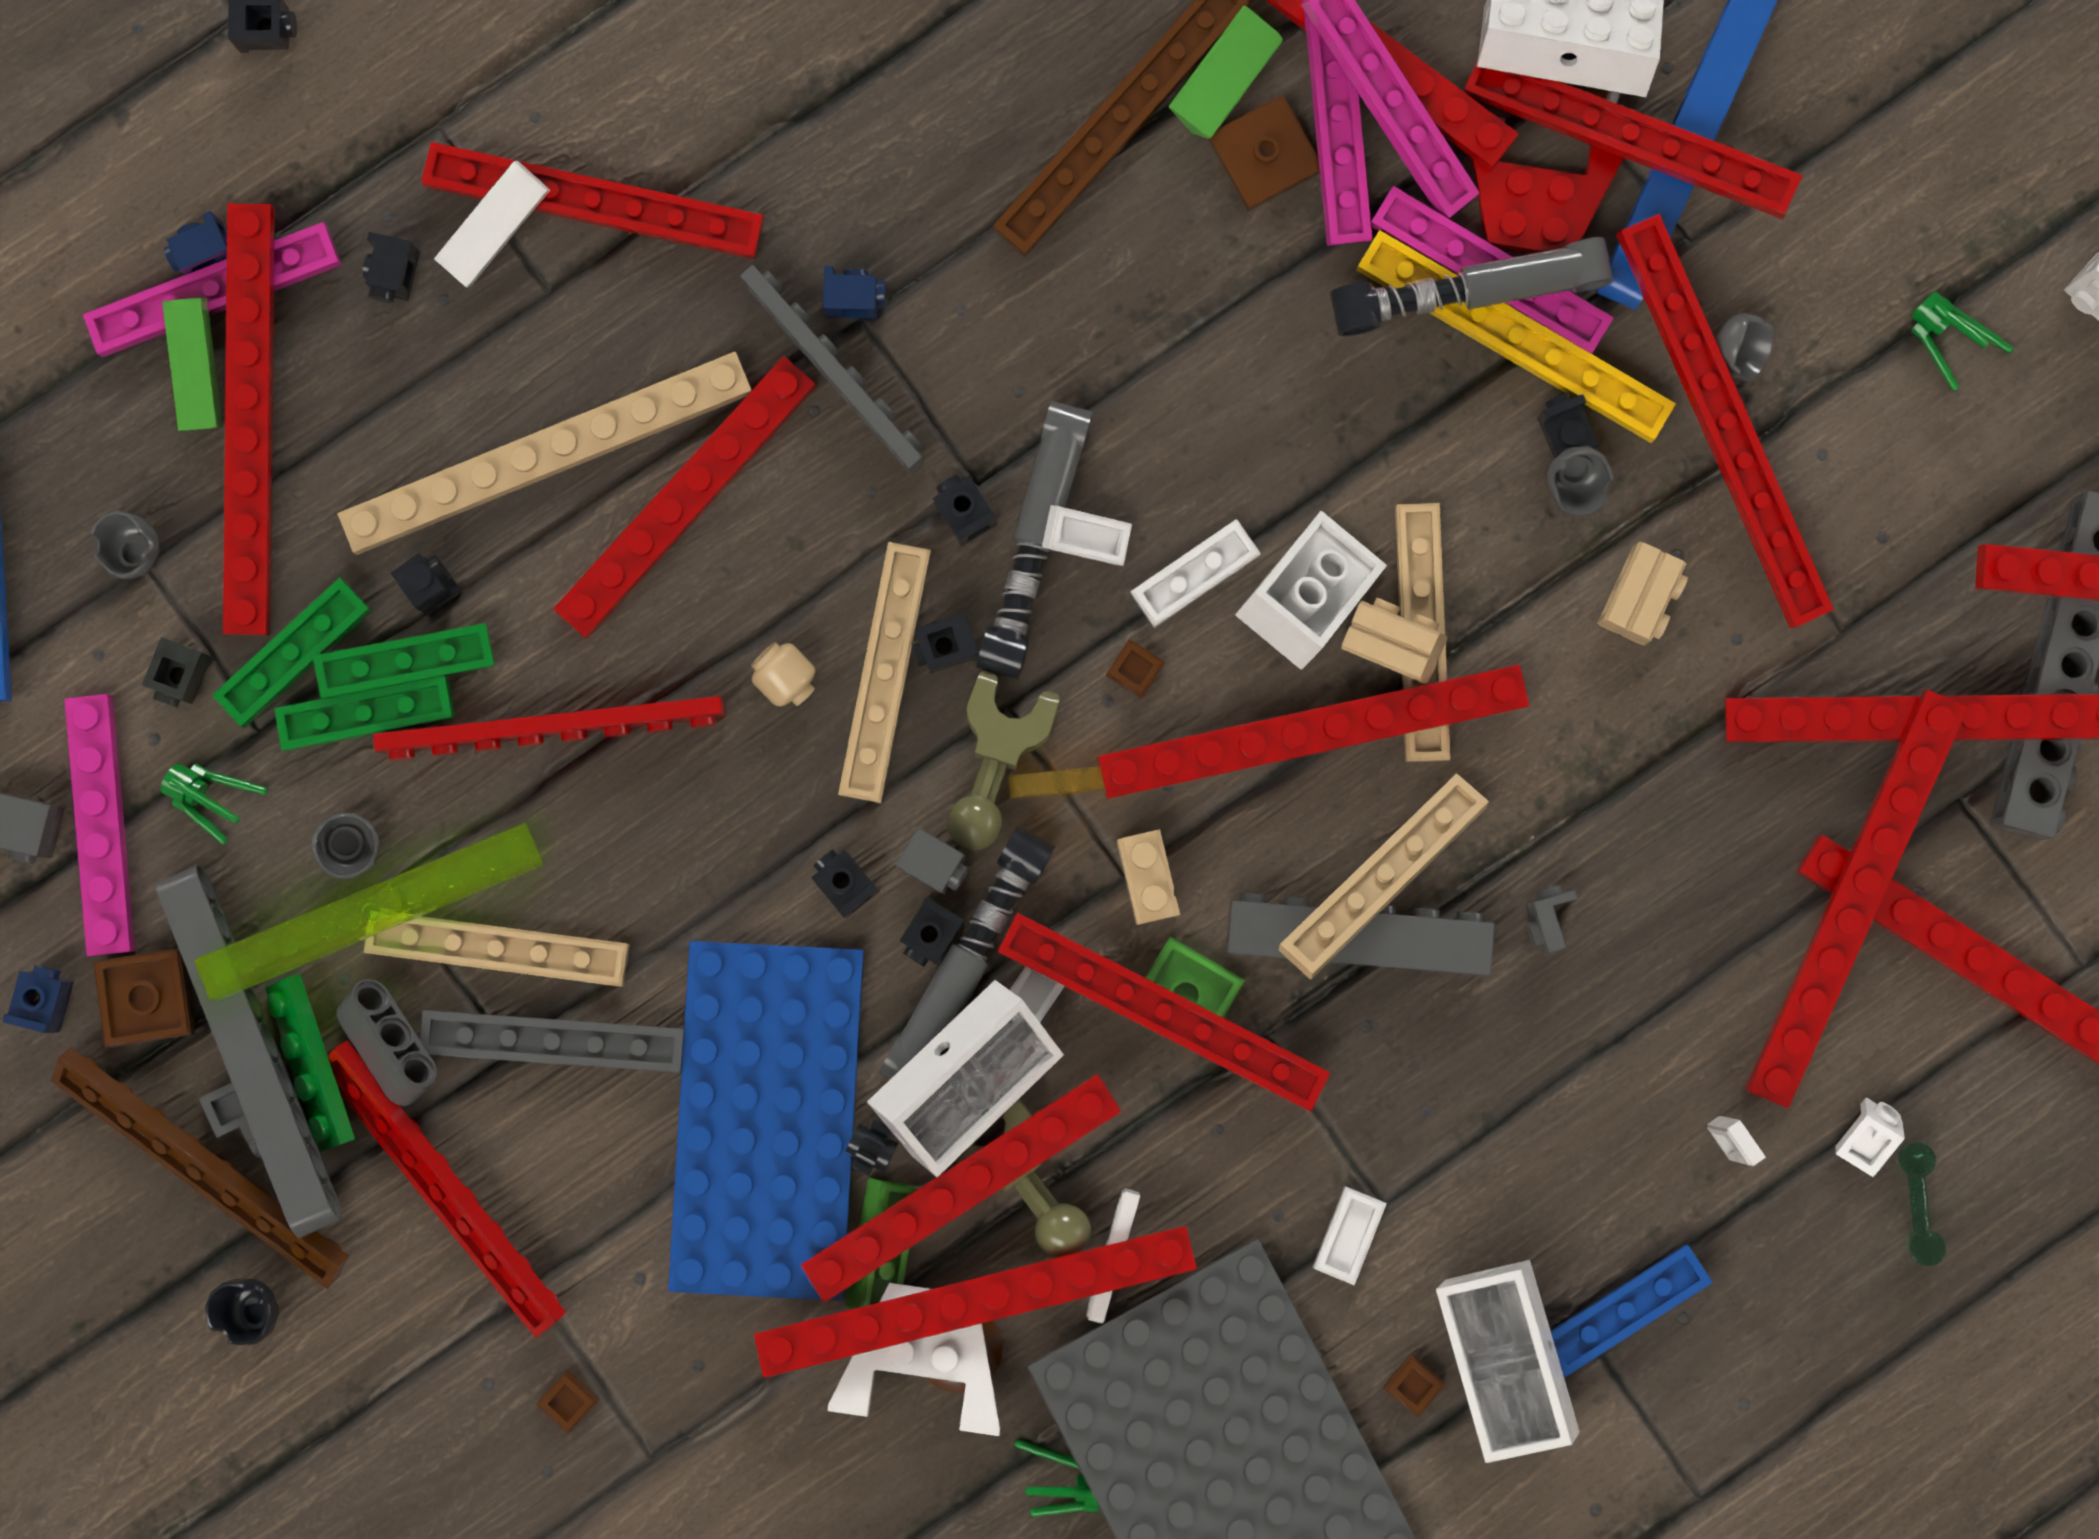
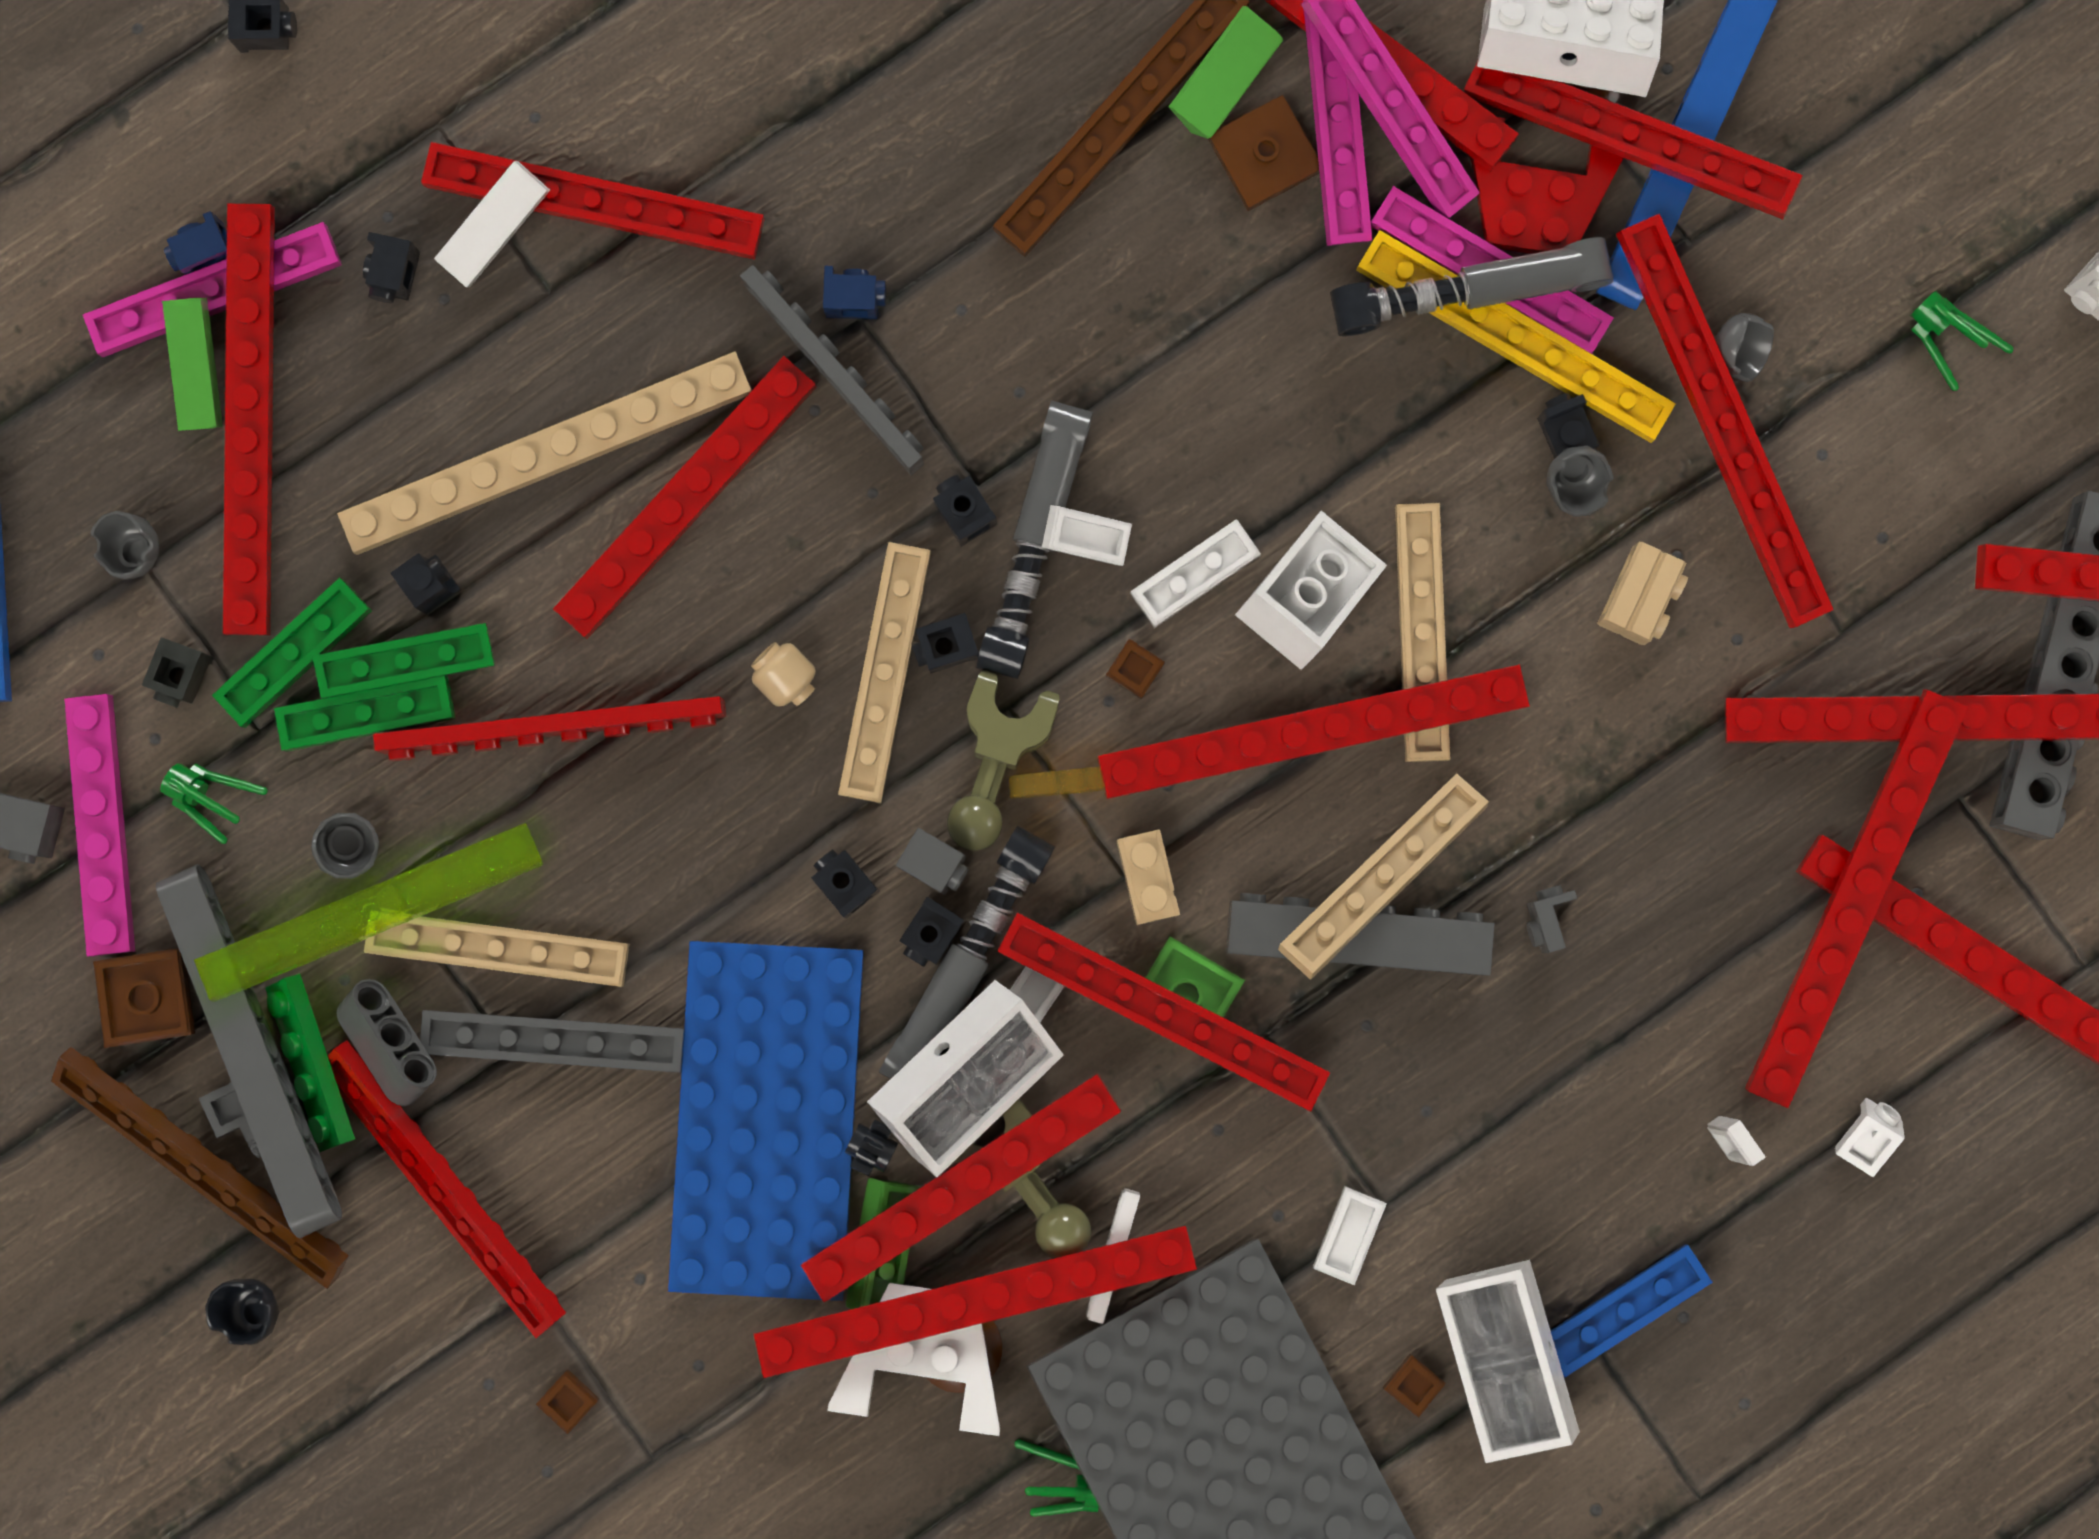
(54, 997): dark blue brick -> none
(1394, 640): tan brick -> none
(1922, 1243): clear green bar -> none

